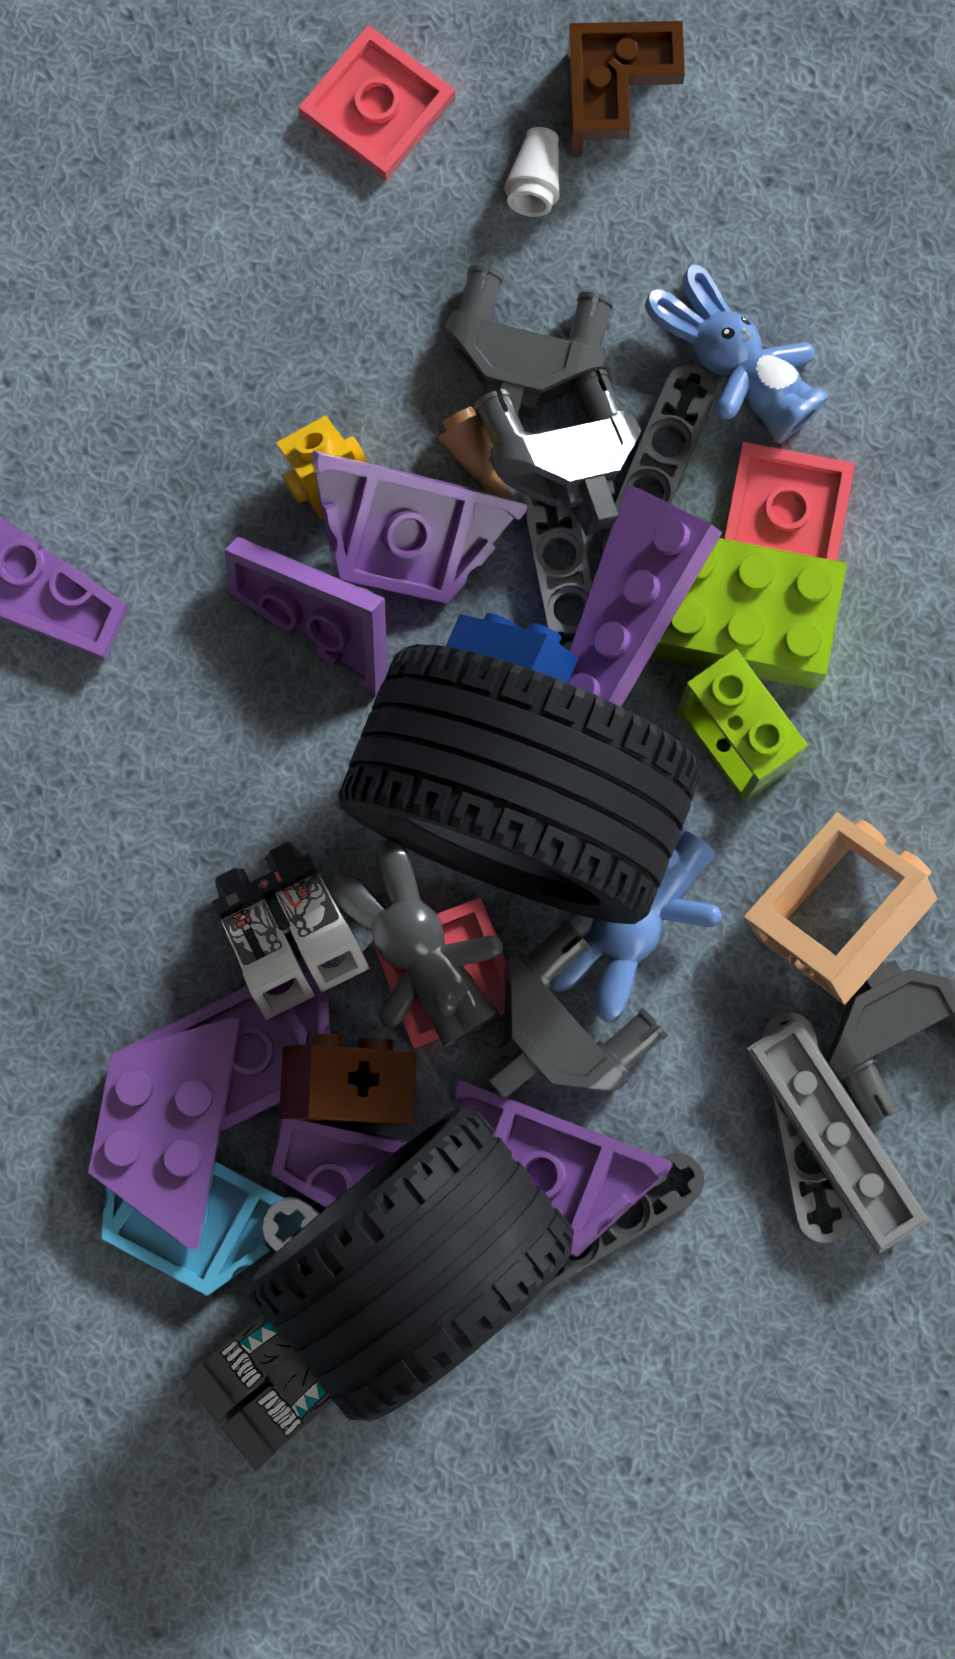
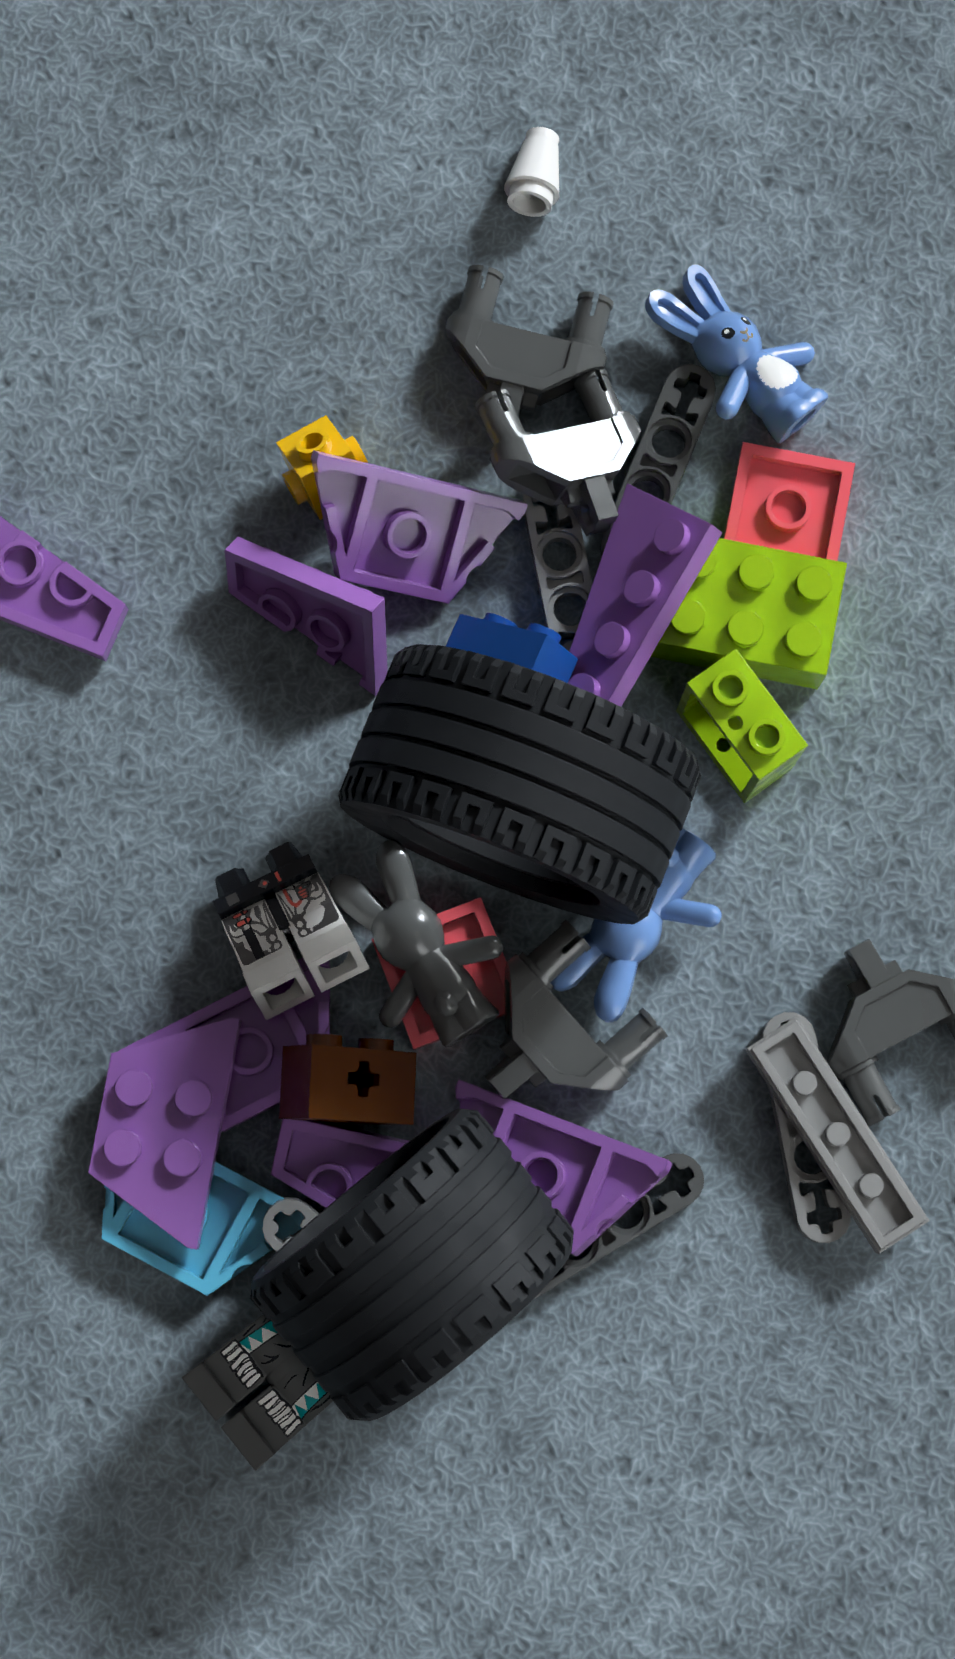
(377, 102): coral tile -> none
(471, 446): medium nougat cone -> none
(607, 60): reddish brown panel -> none
(849, 969): light nougat window -> none

